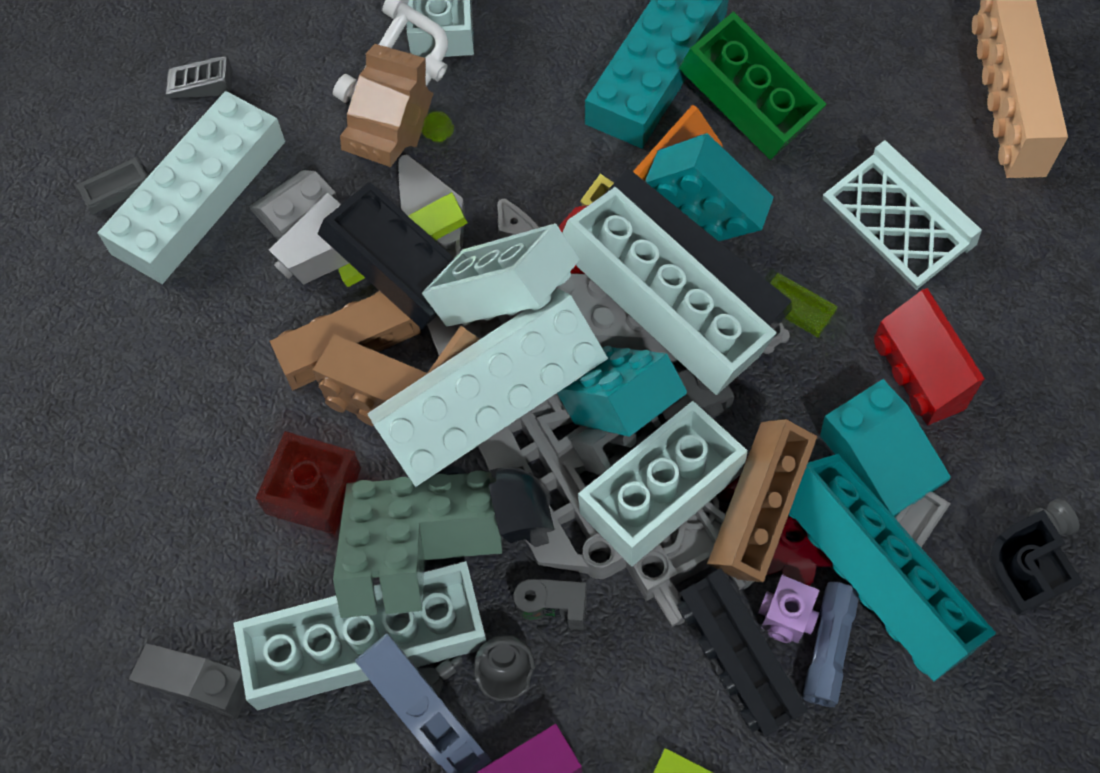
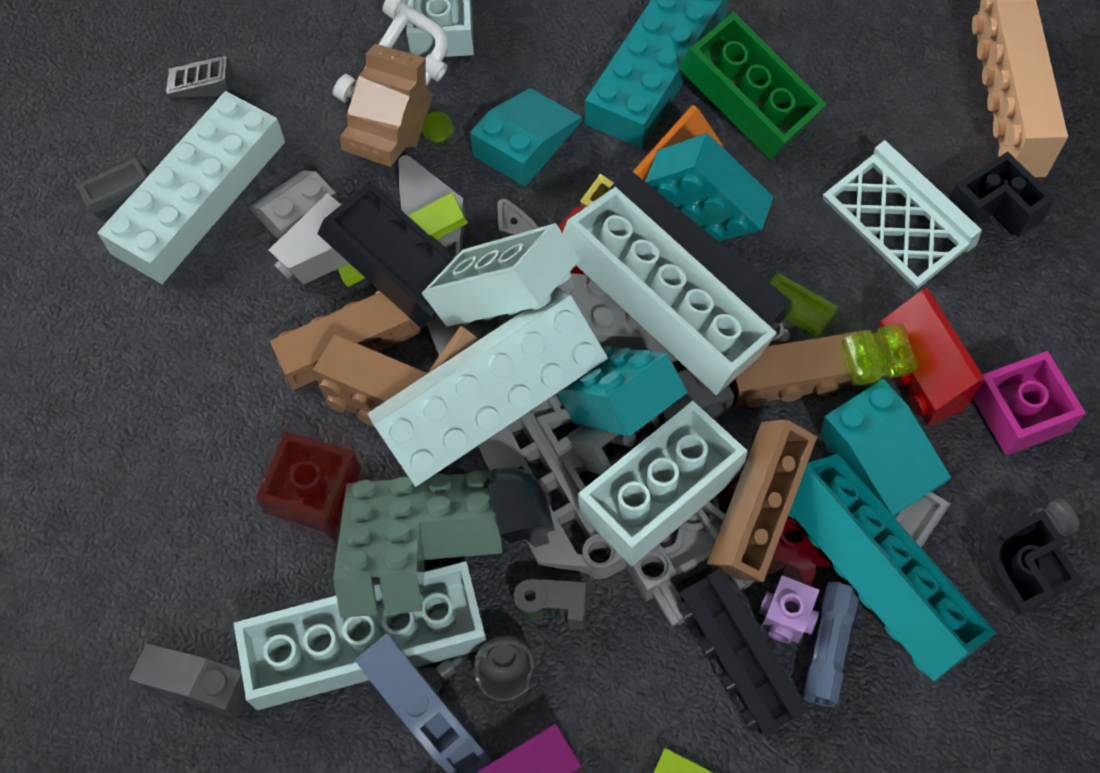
(522, 134): none -> teal slope
(795, 371): none -> medium nougat brick
(879, 354): none -> clear neon green piece
(1004, 190): none -> black brick
(1027, 403): none -> dark pink brick

